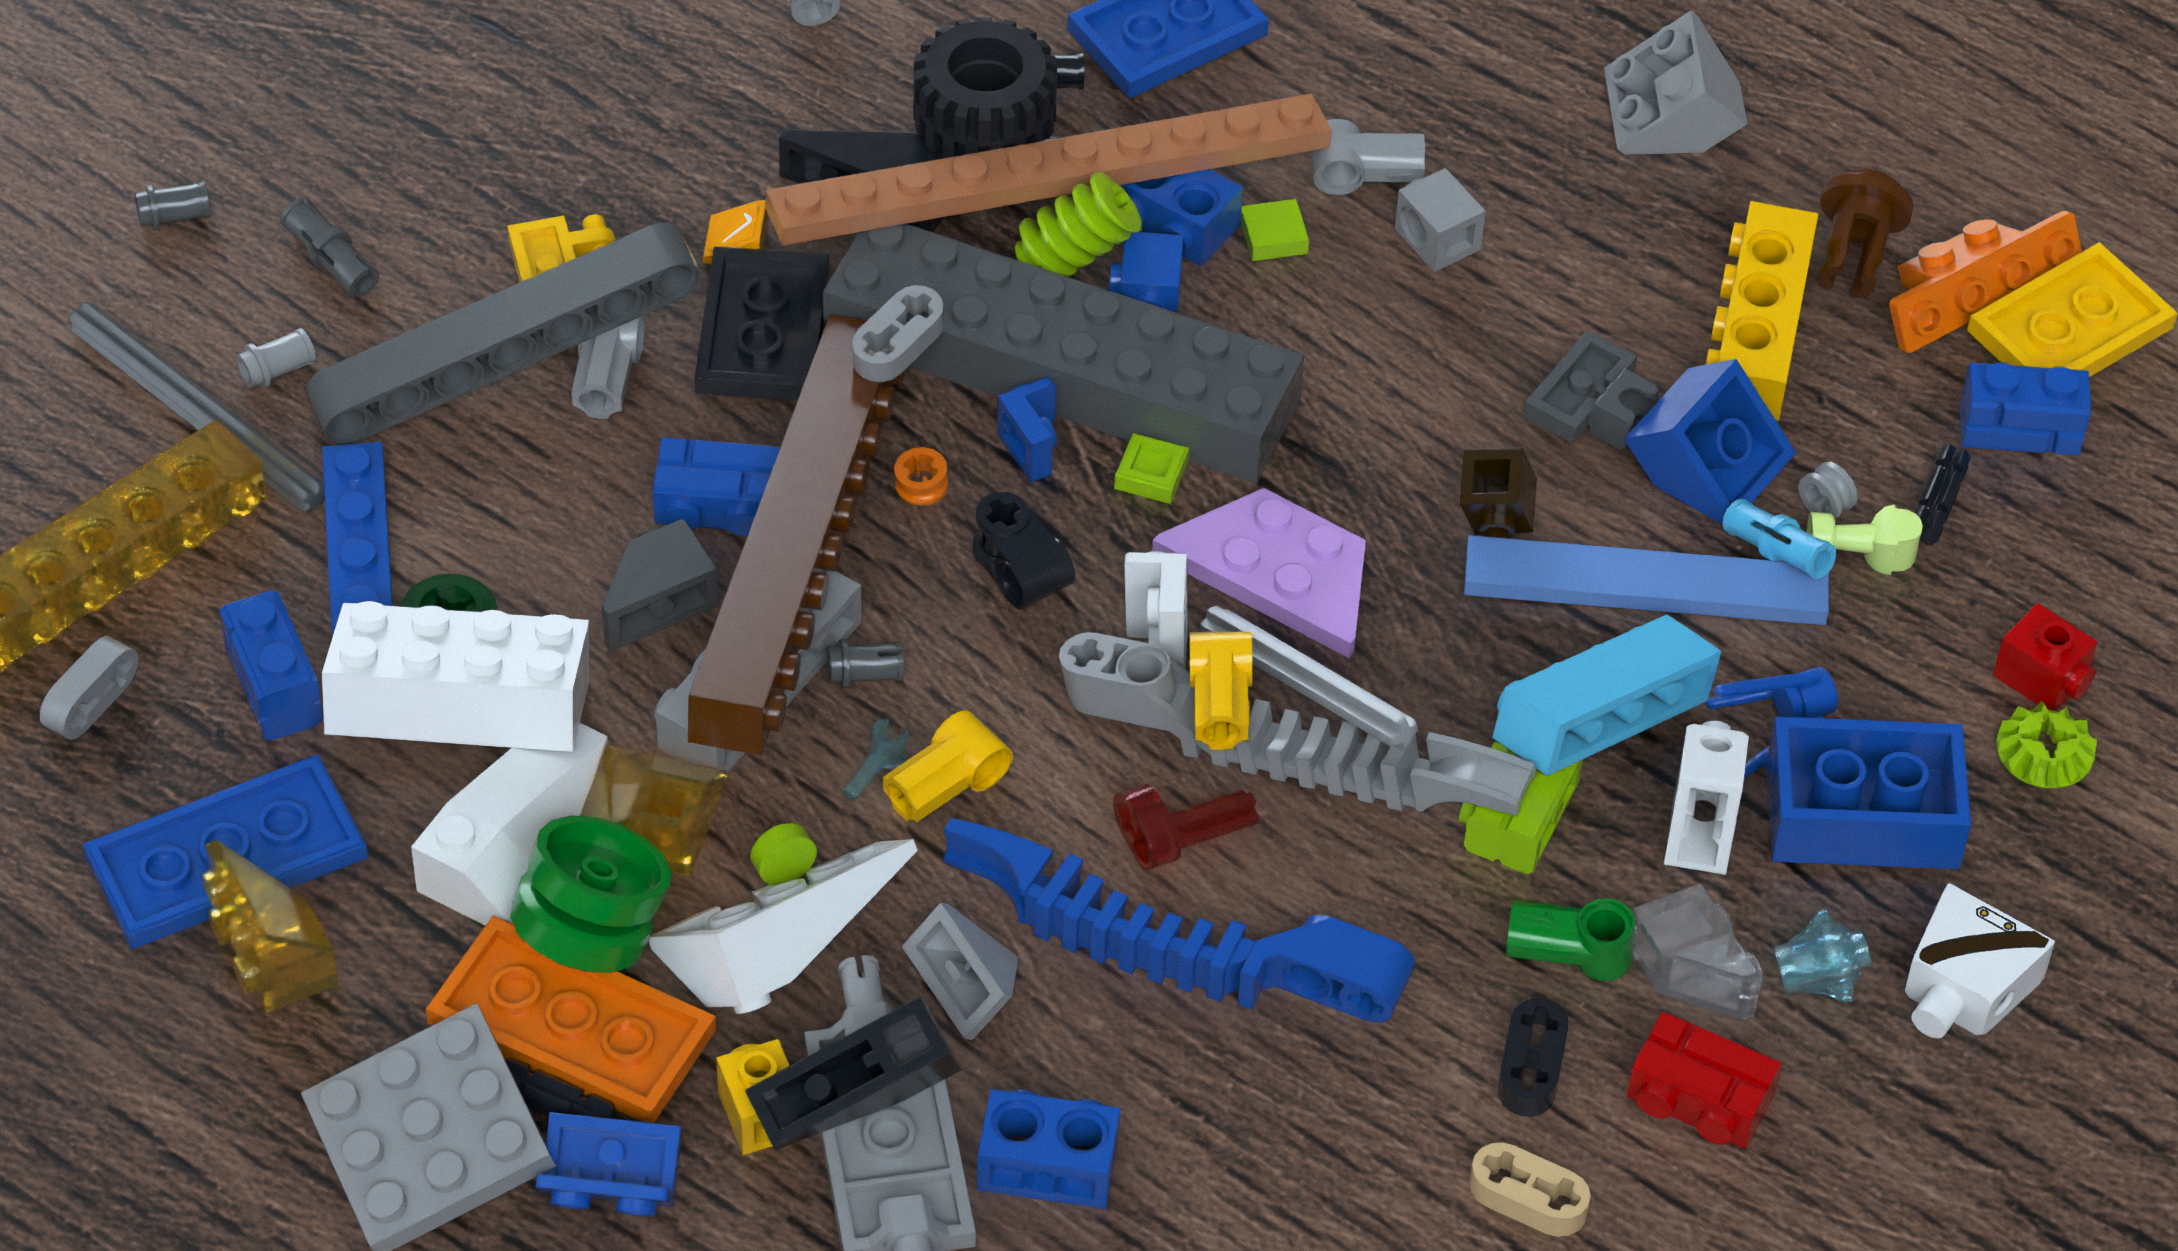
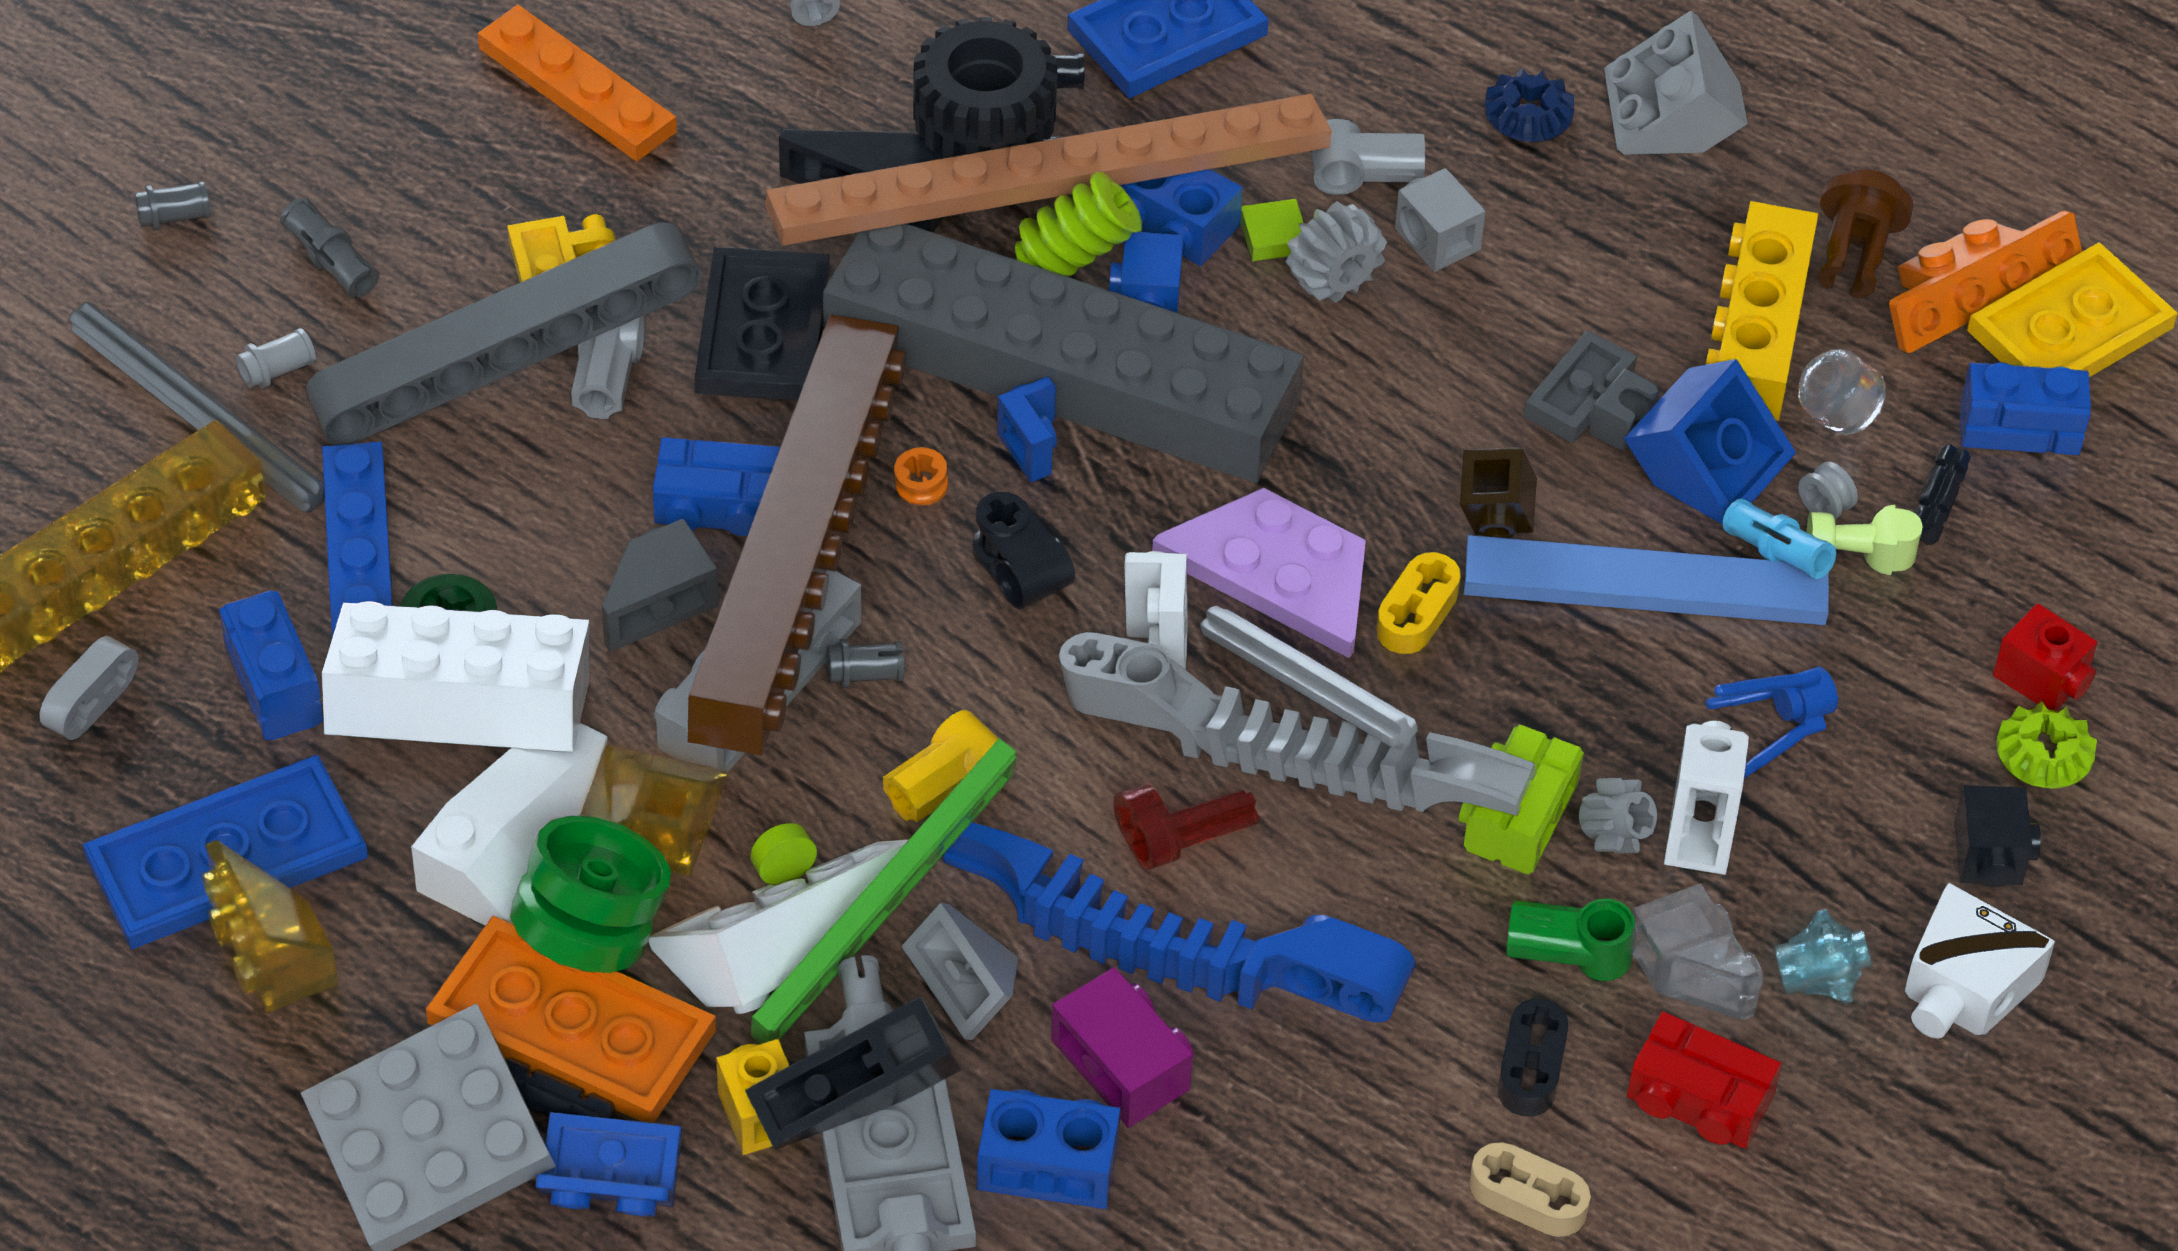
(577, 82): none -> orange plate
(737, 228): light orange slope -> none
(883, 754): clear light blue hand -> none
(884, 893): none -> bright green tile
(904, 338): light grey beam -> none
(1122, 1046): none -> magenta brick
(1151, 468): lime tile -> none
(1221, 682): yellow piece -> none
(1336, 252): none -> light grey gear
(1428, 608): none -> yellow beam
(1528, 121): none -> dark blue gear
(1606, 694): medium azure brick -> none
(1618, 815): none -> light grey gear
(1842, 391): none -> clear head
(1867, 793): blue brick -> none
(1995, 835): none -> black brick

